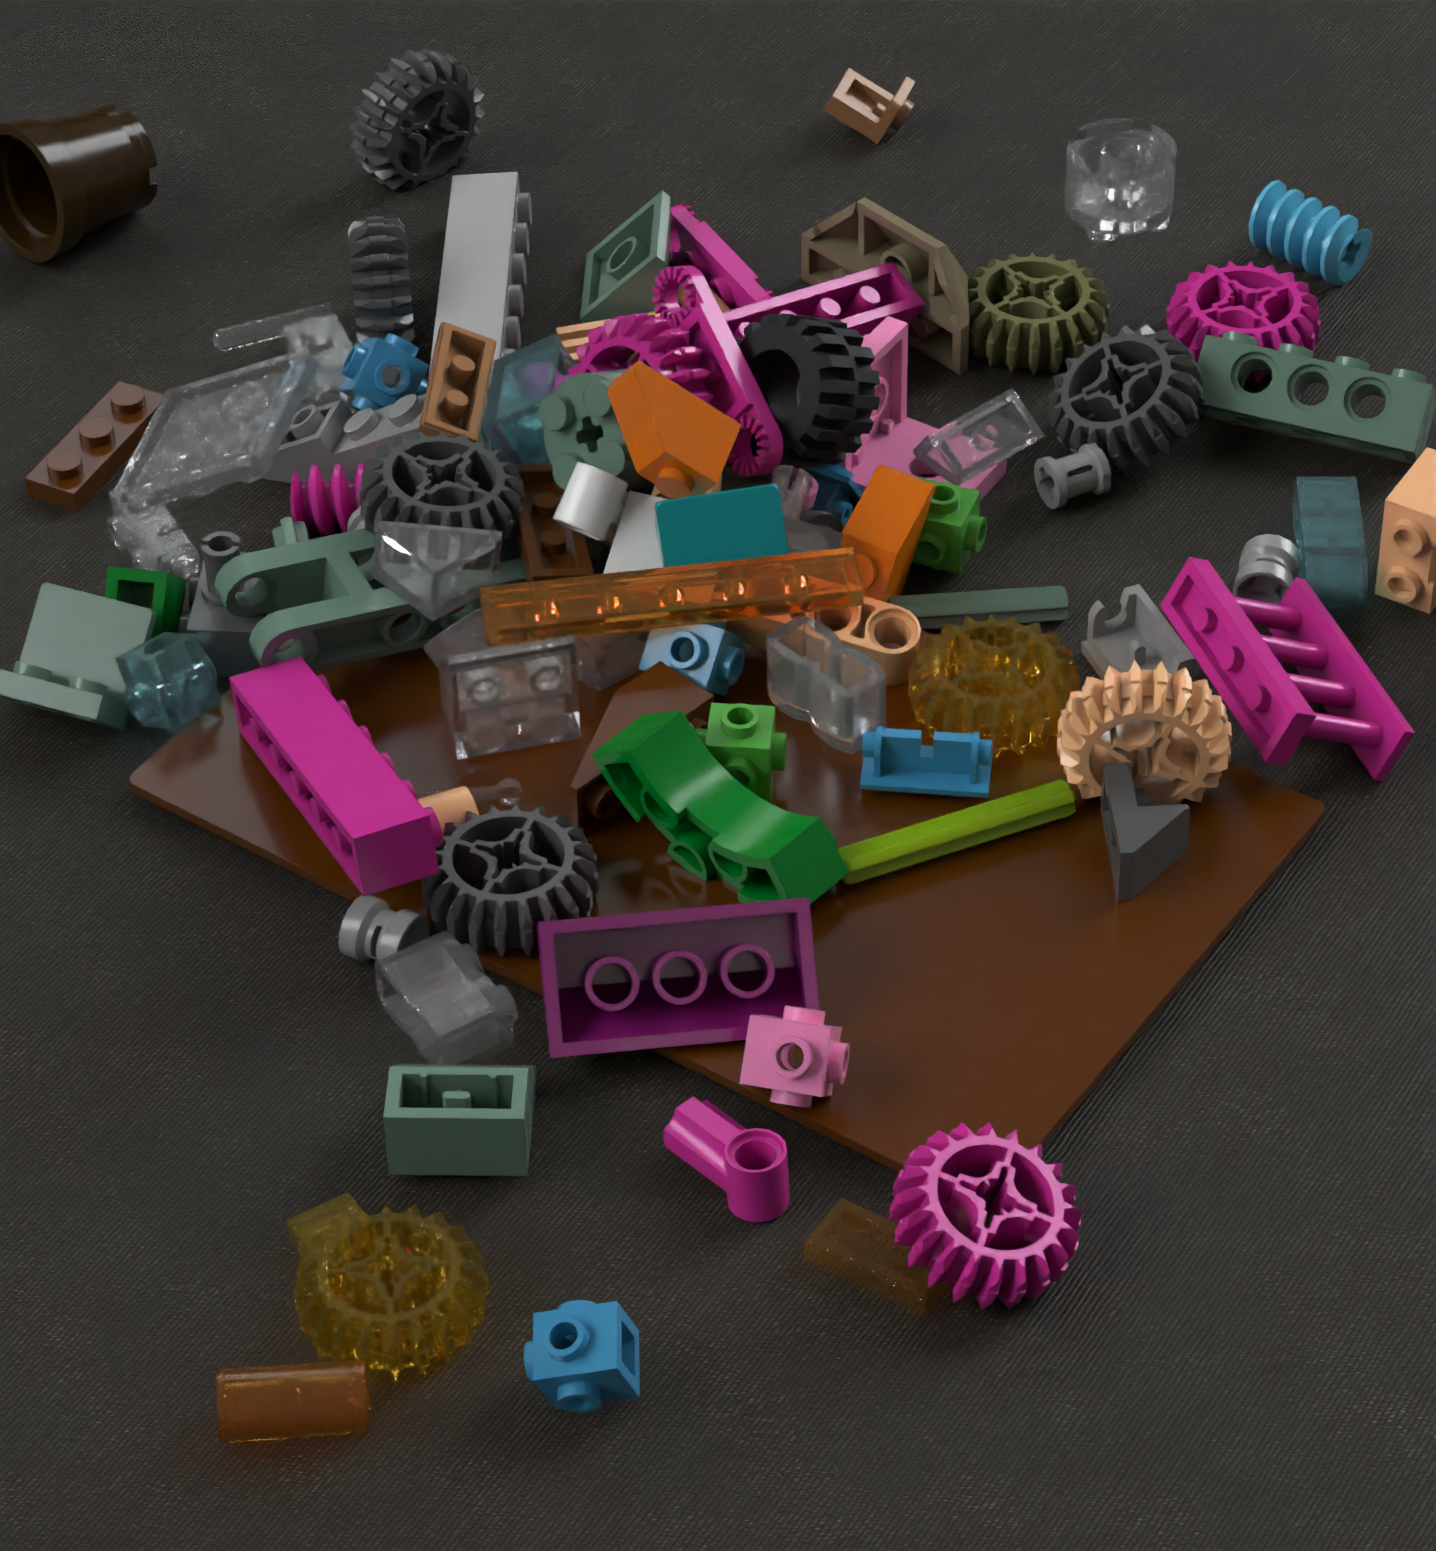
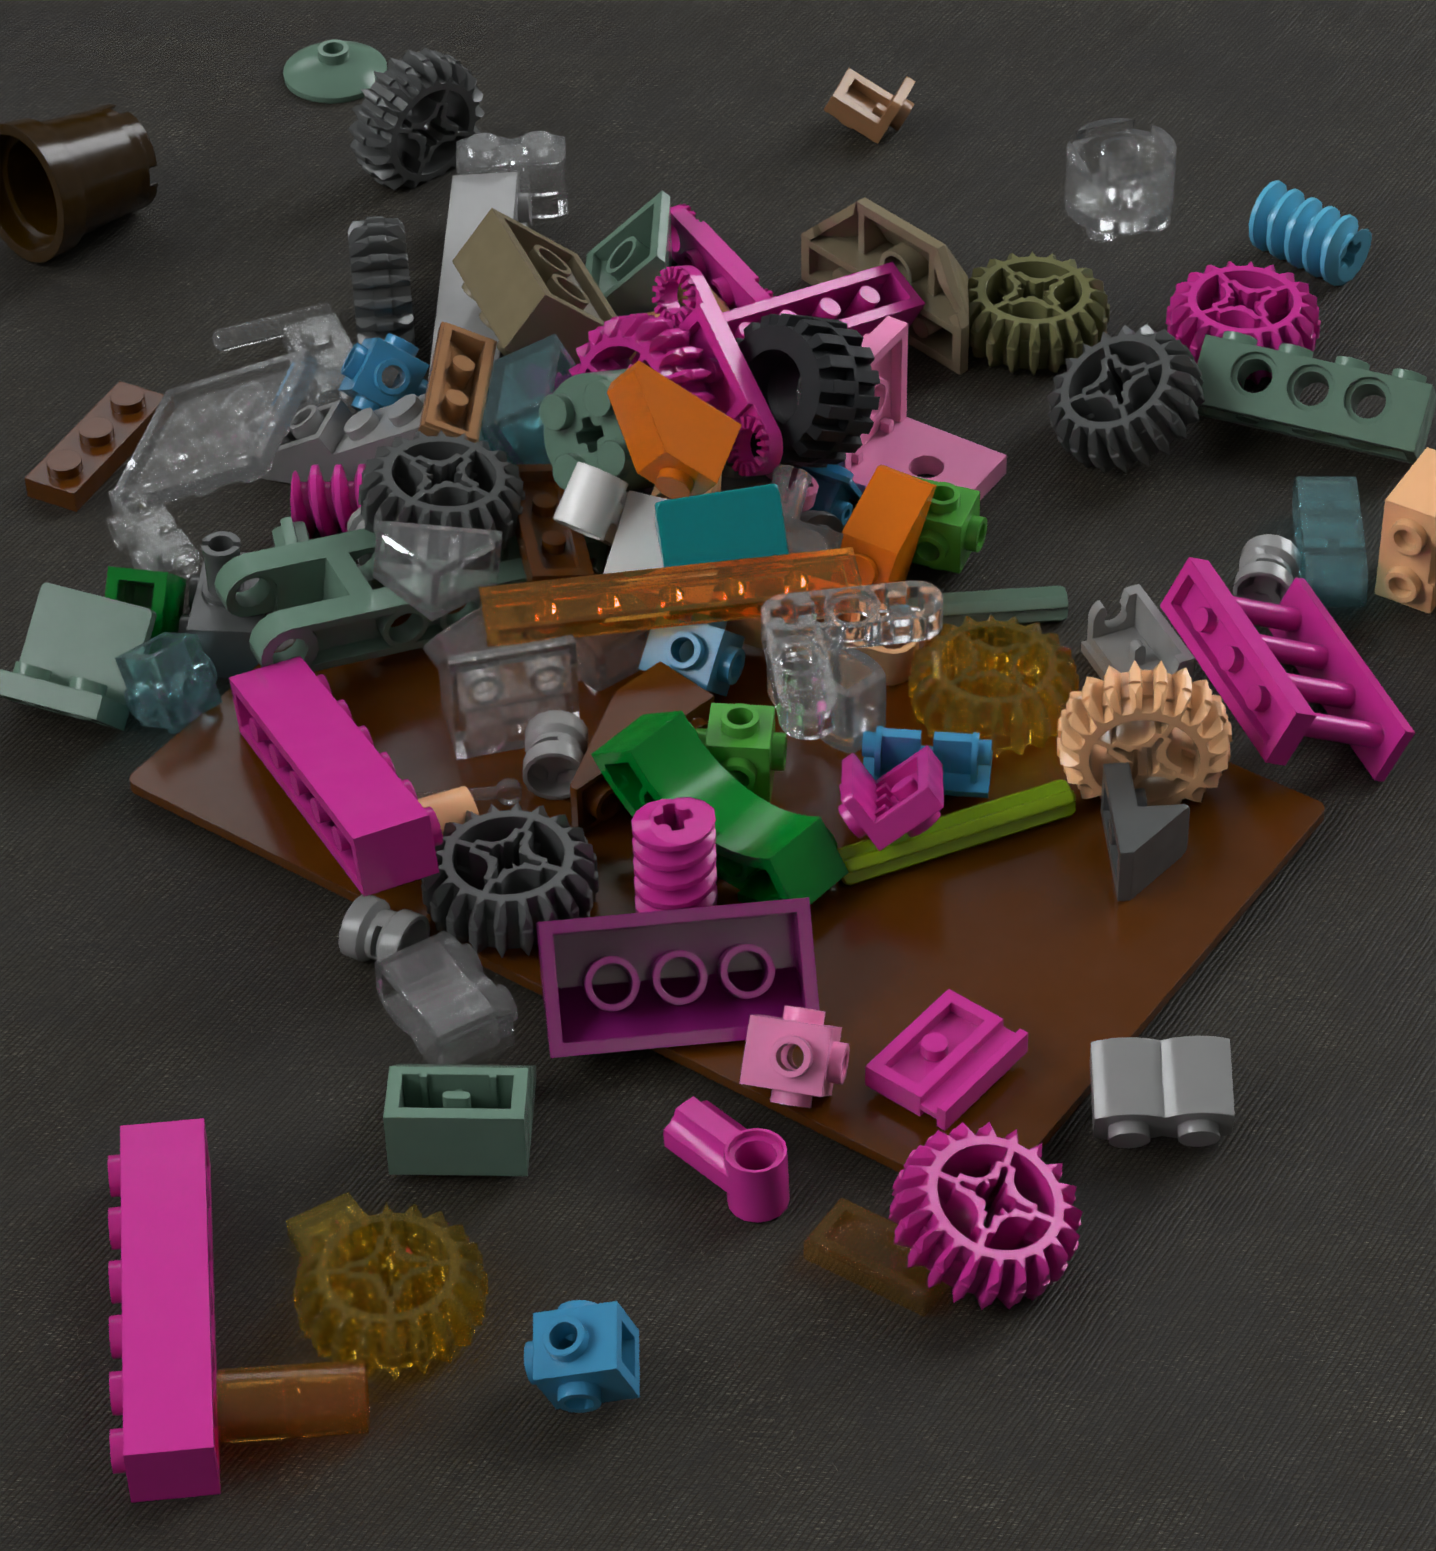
(166, 1312): none -> dark pink brick
(333, 71): none -> sand green dish
(529, 286): none -> dark tan slope
(536, 158): none -> clear brick
(553, 753): none -> light grey wheel
(674, 855): none -> dark pink piece
(894, 804): none -> dark pink bracket
(912, 616): none -> clear beam
(946, 1059): none -> dark pink plate
(980, 439): clear slope -> none
(1051, 471): light grey bush -> none
(1161, 1090): none -> light grey brick

